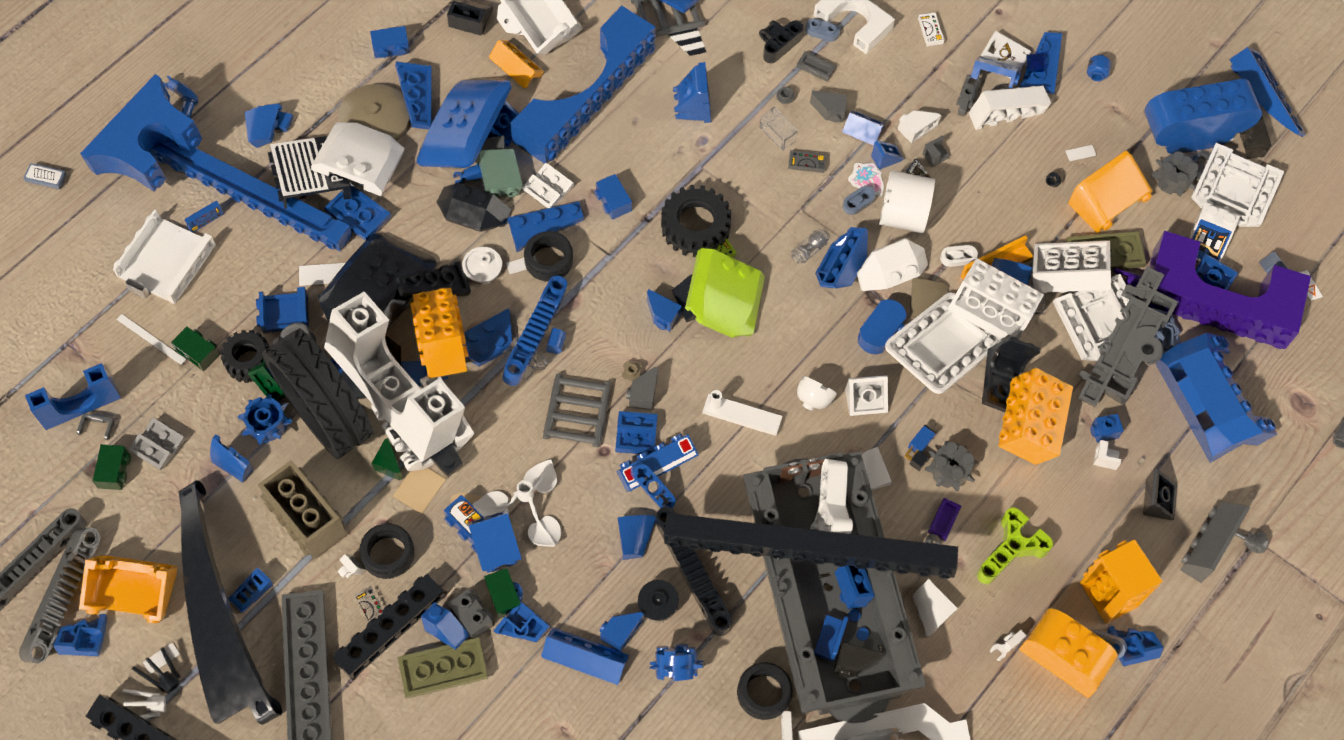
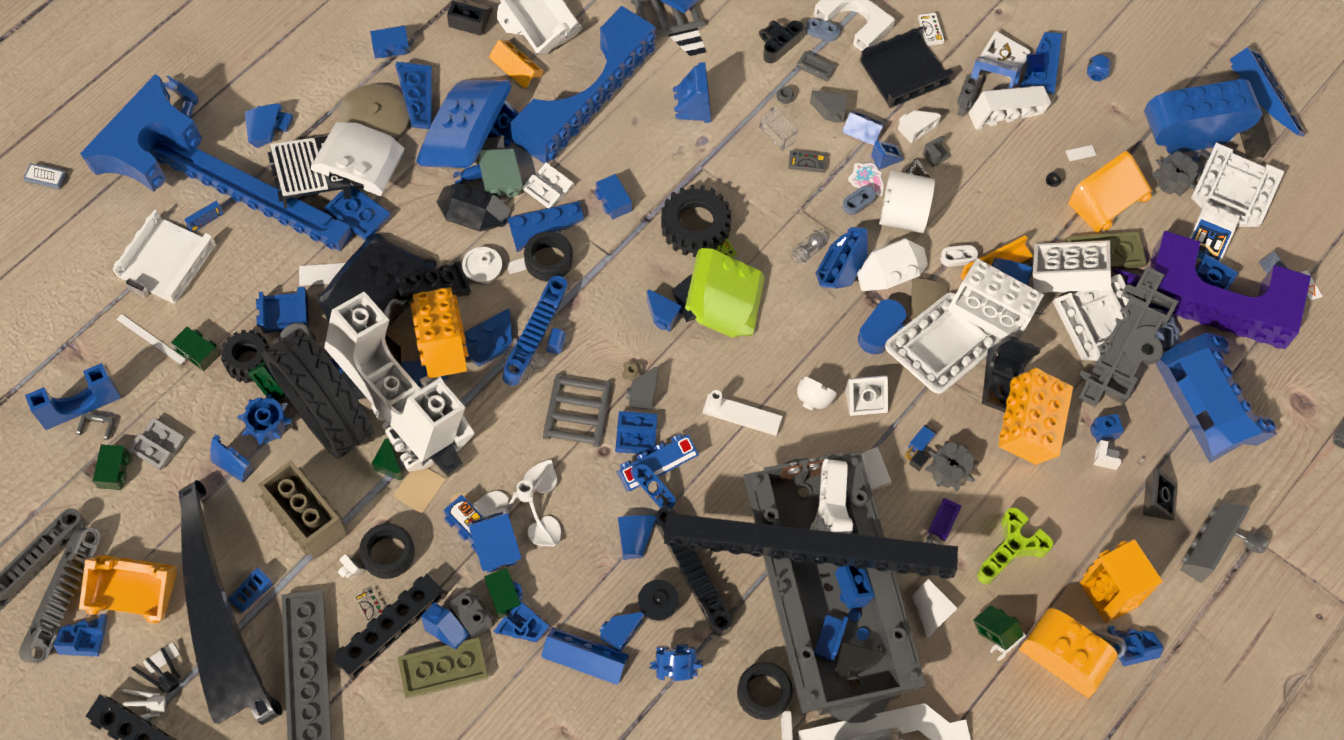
(904, 68): none -> black panel
(998, 627): none -> dark green brick

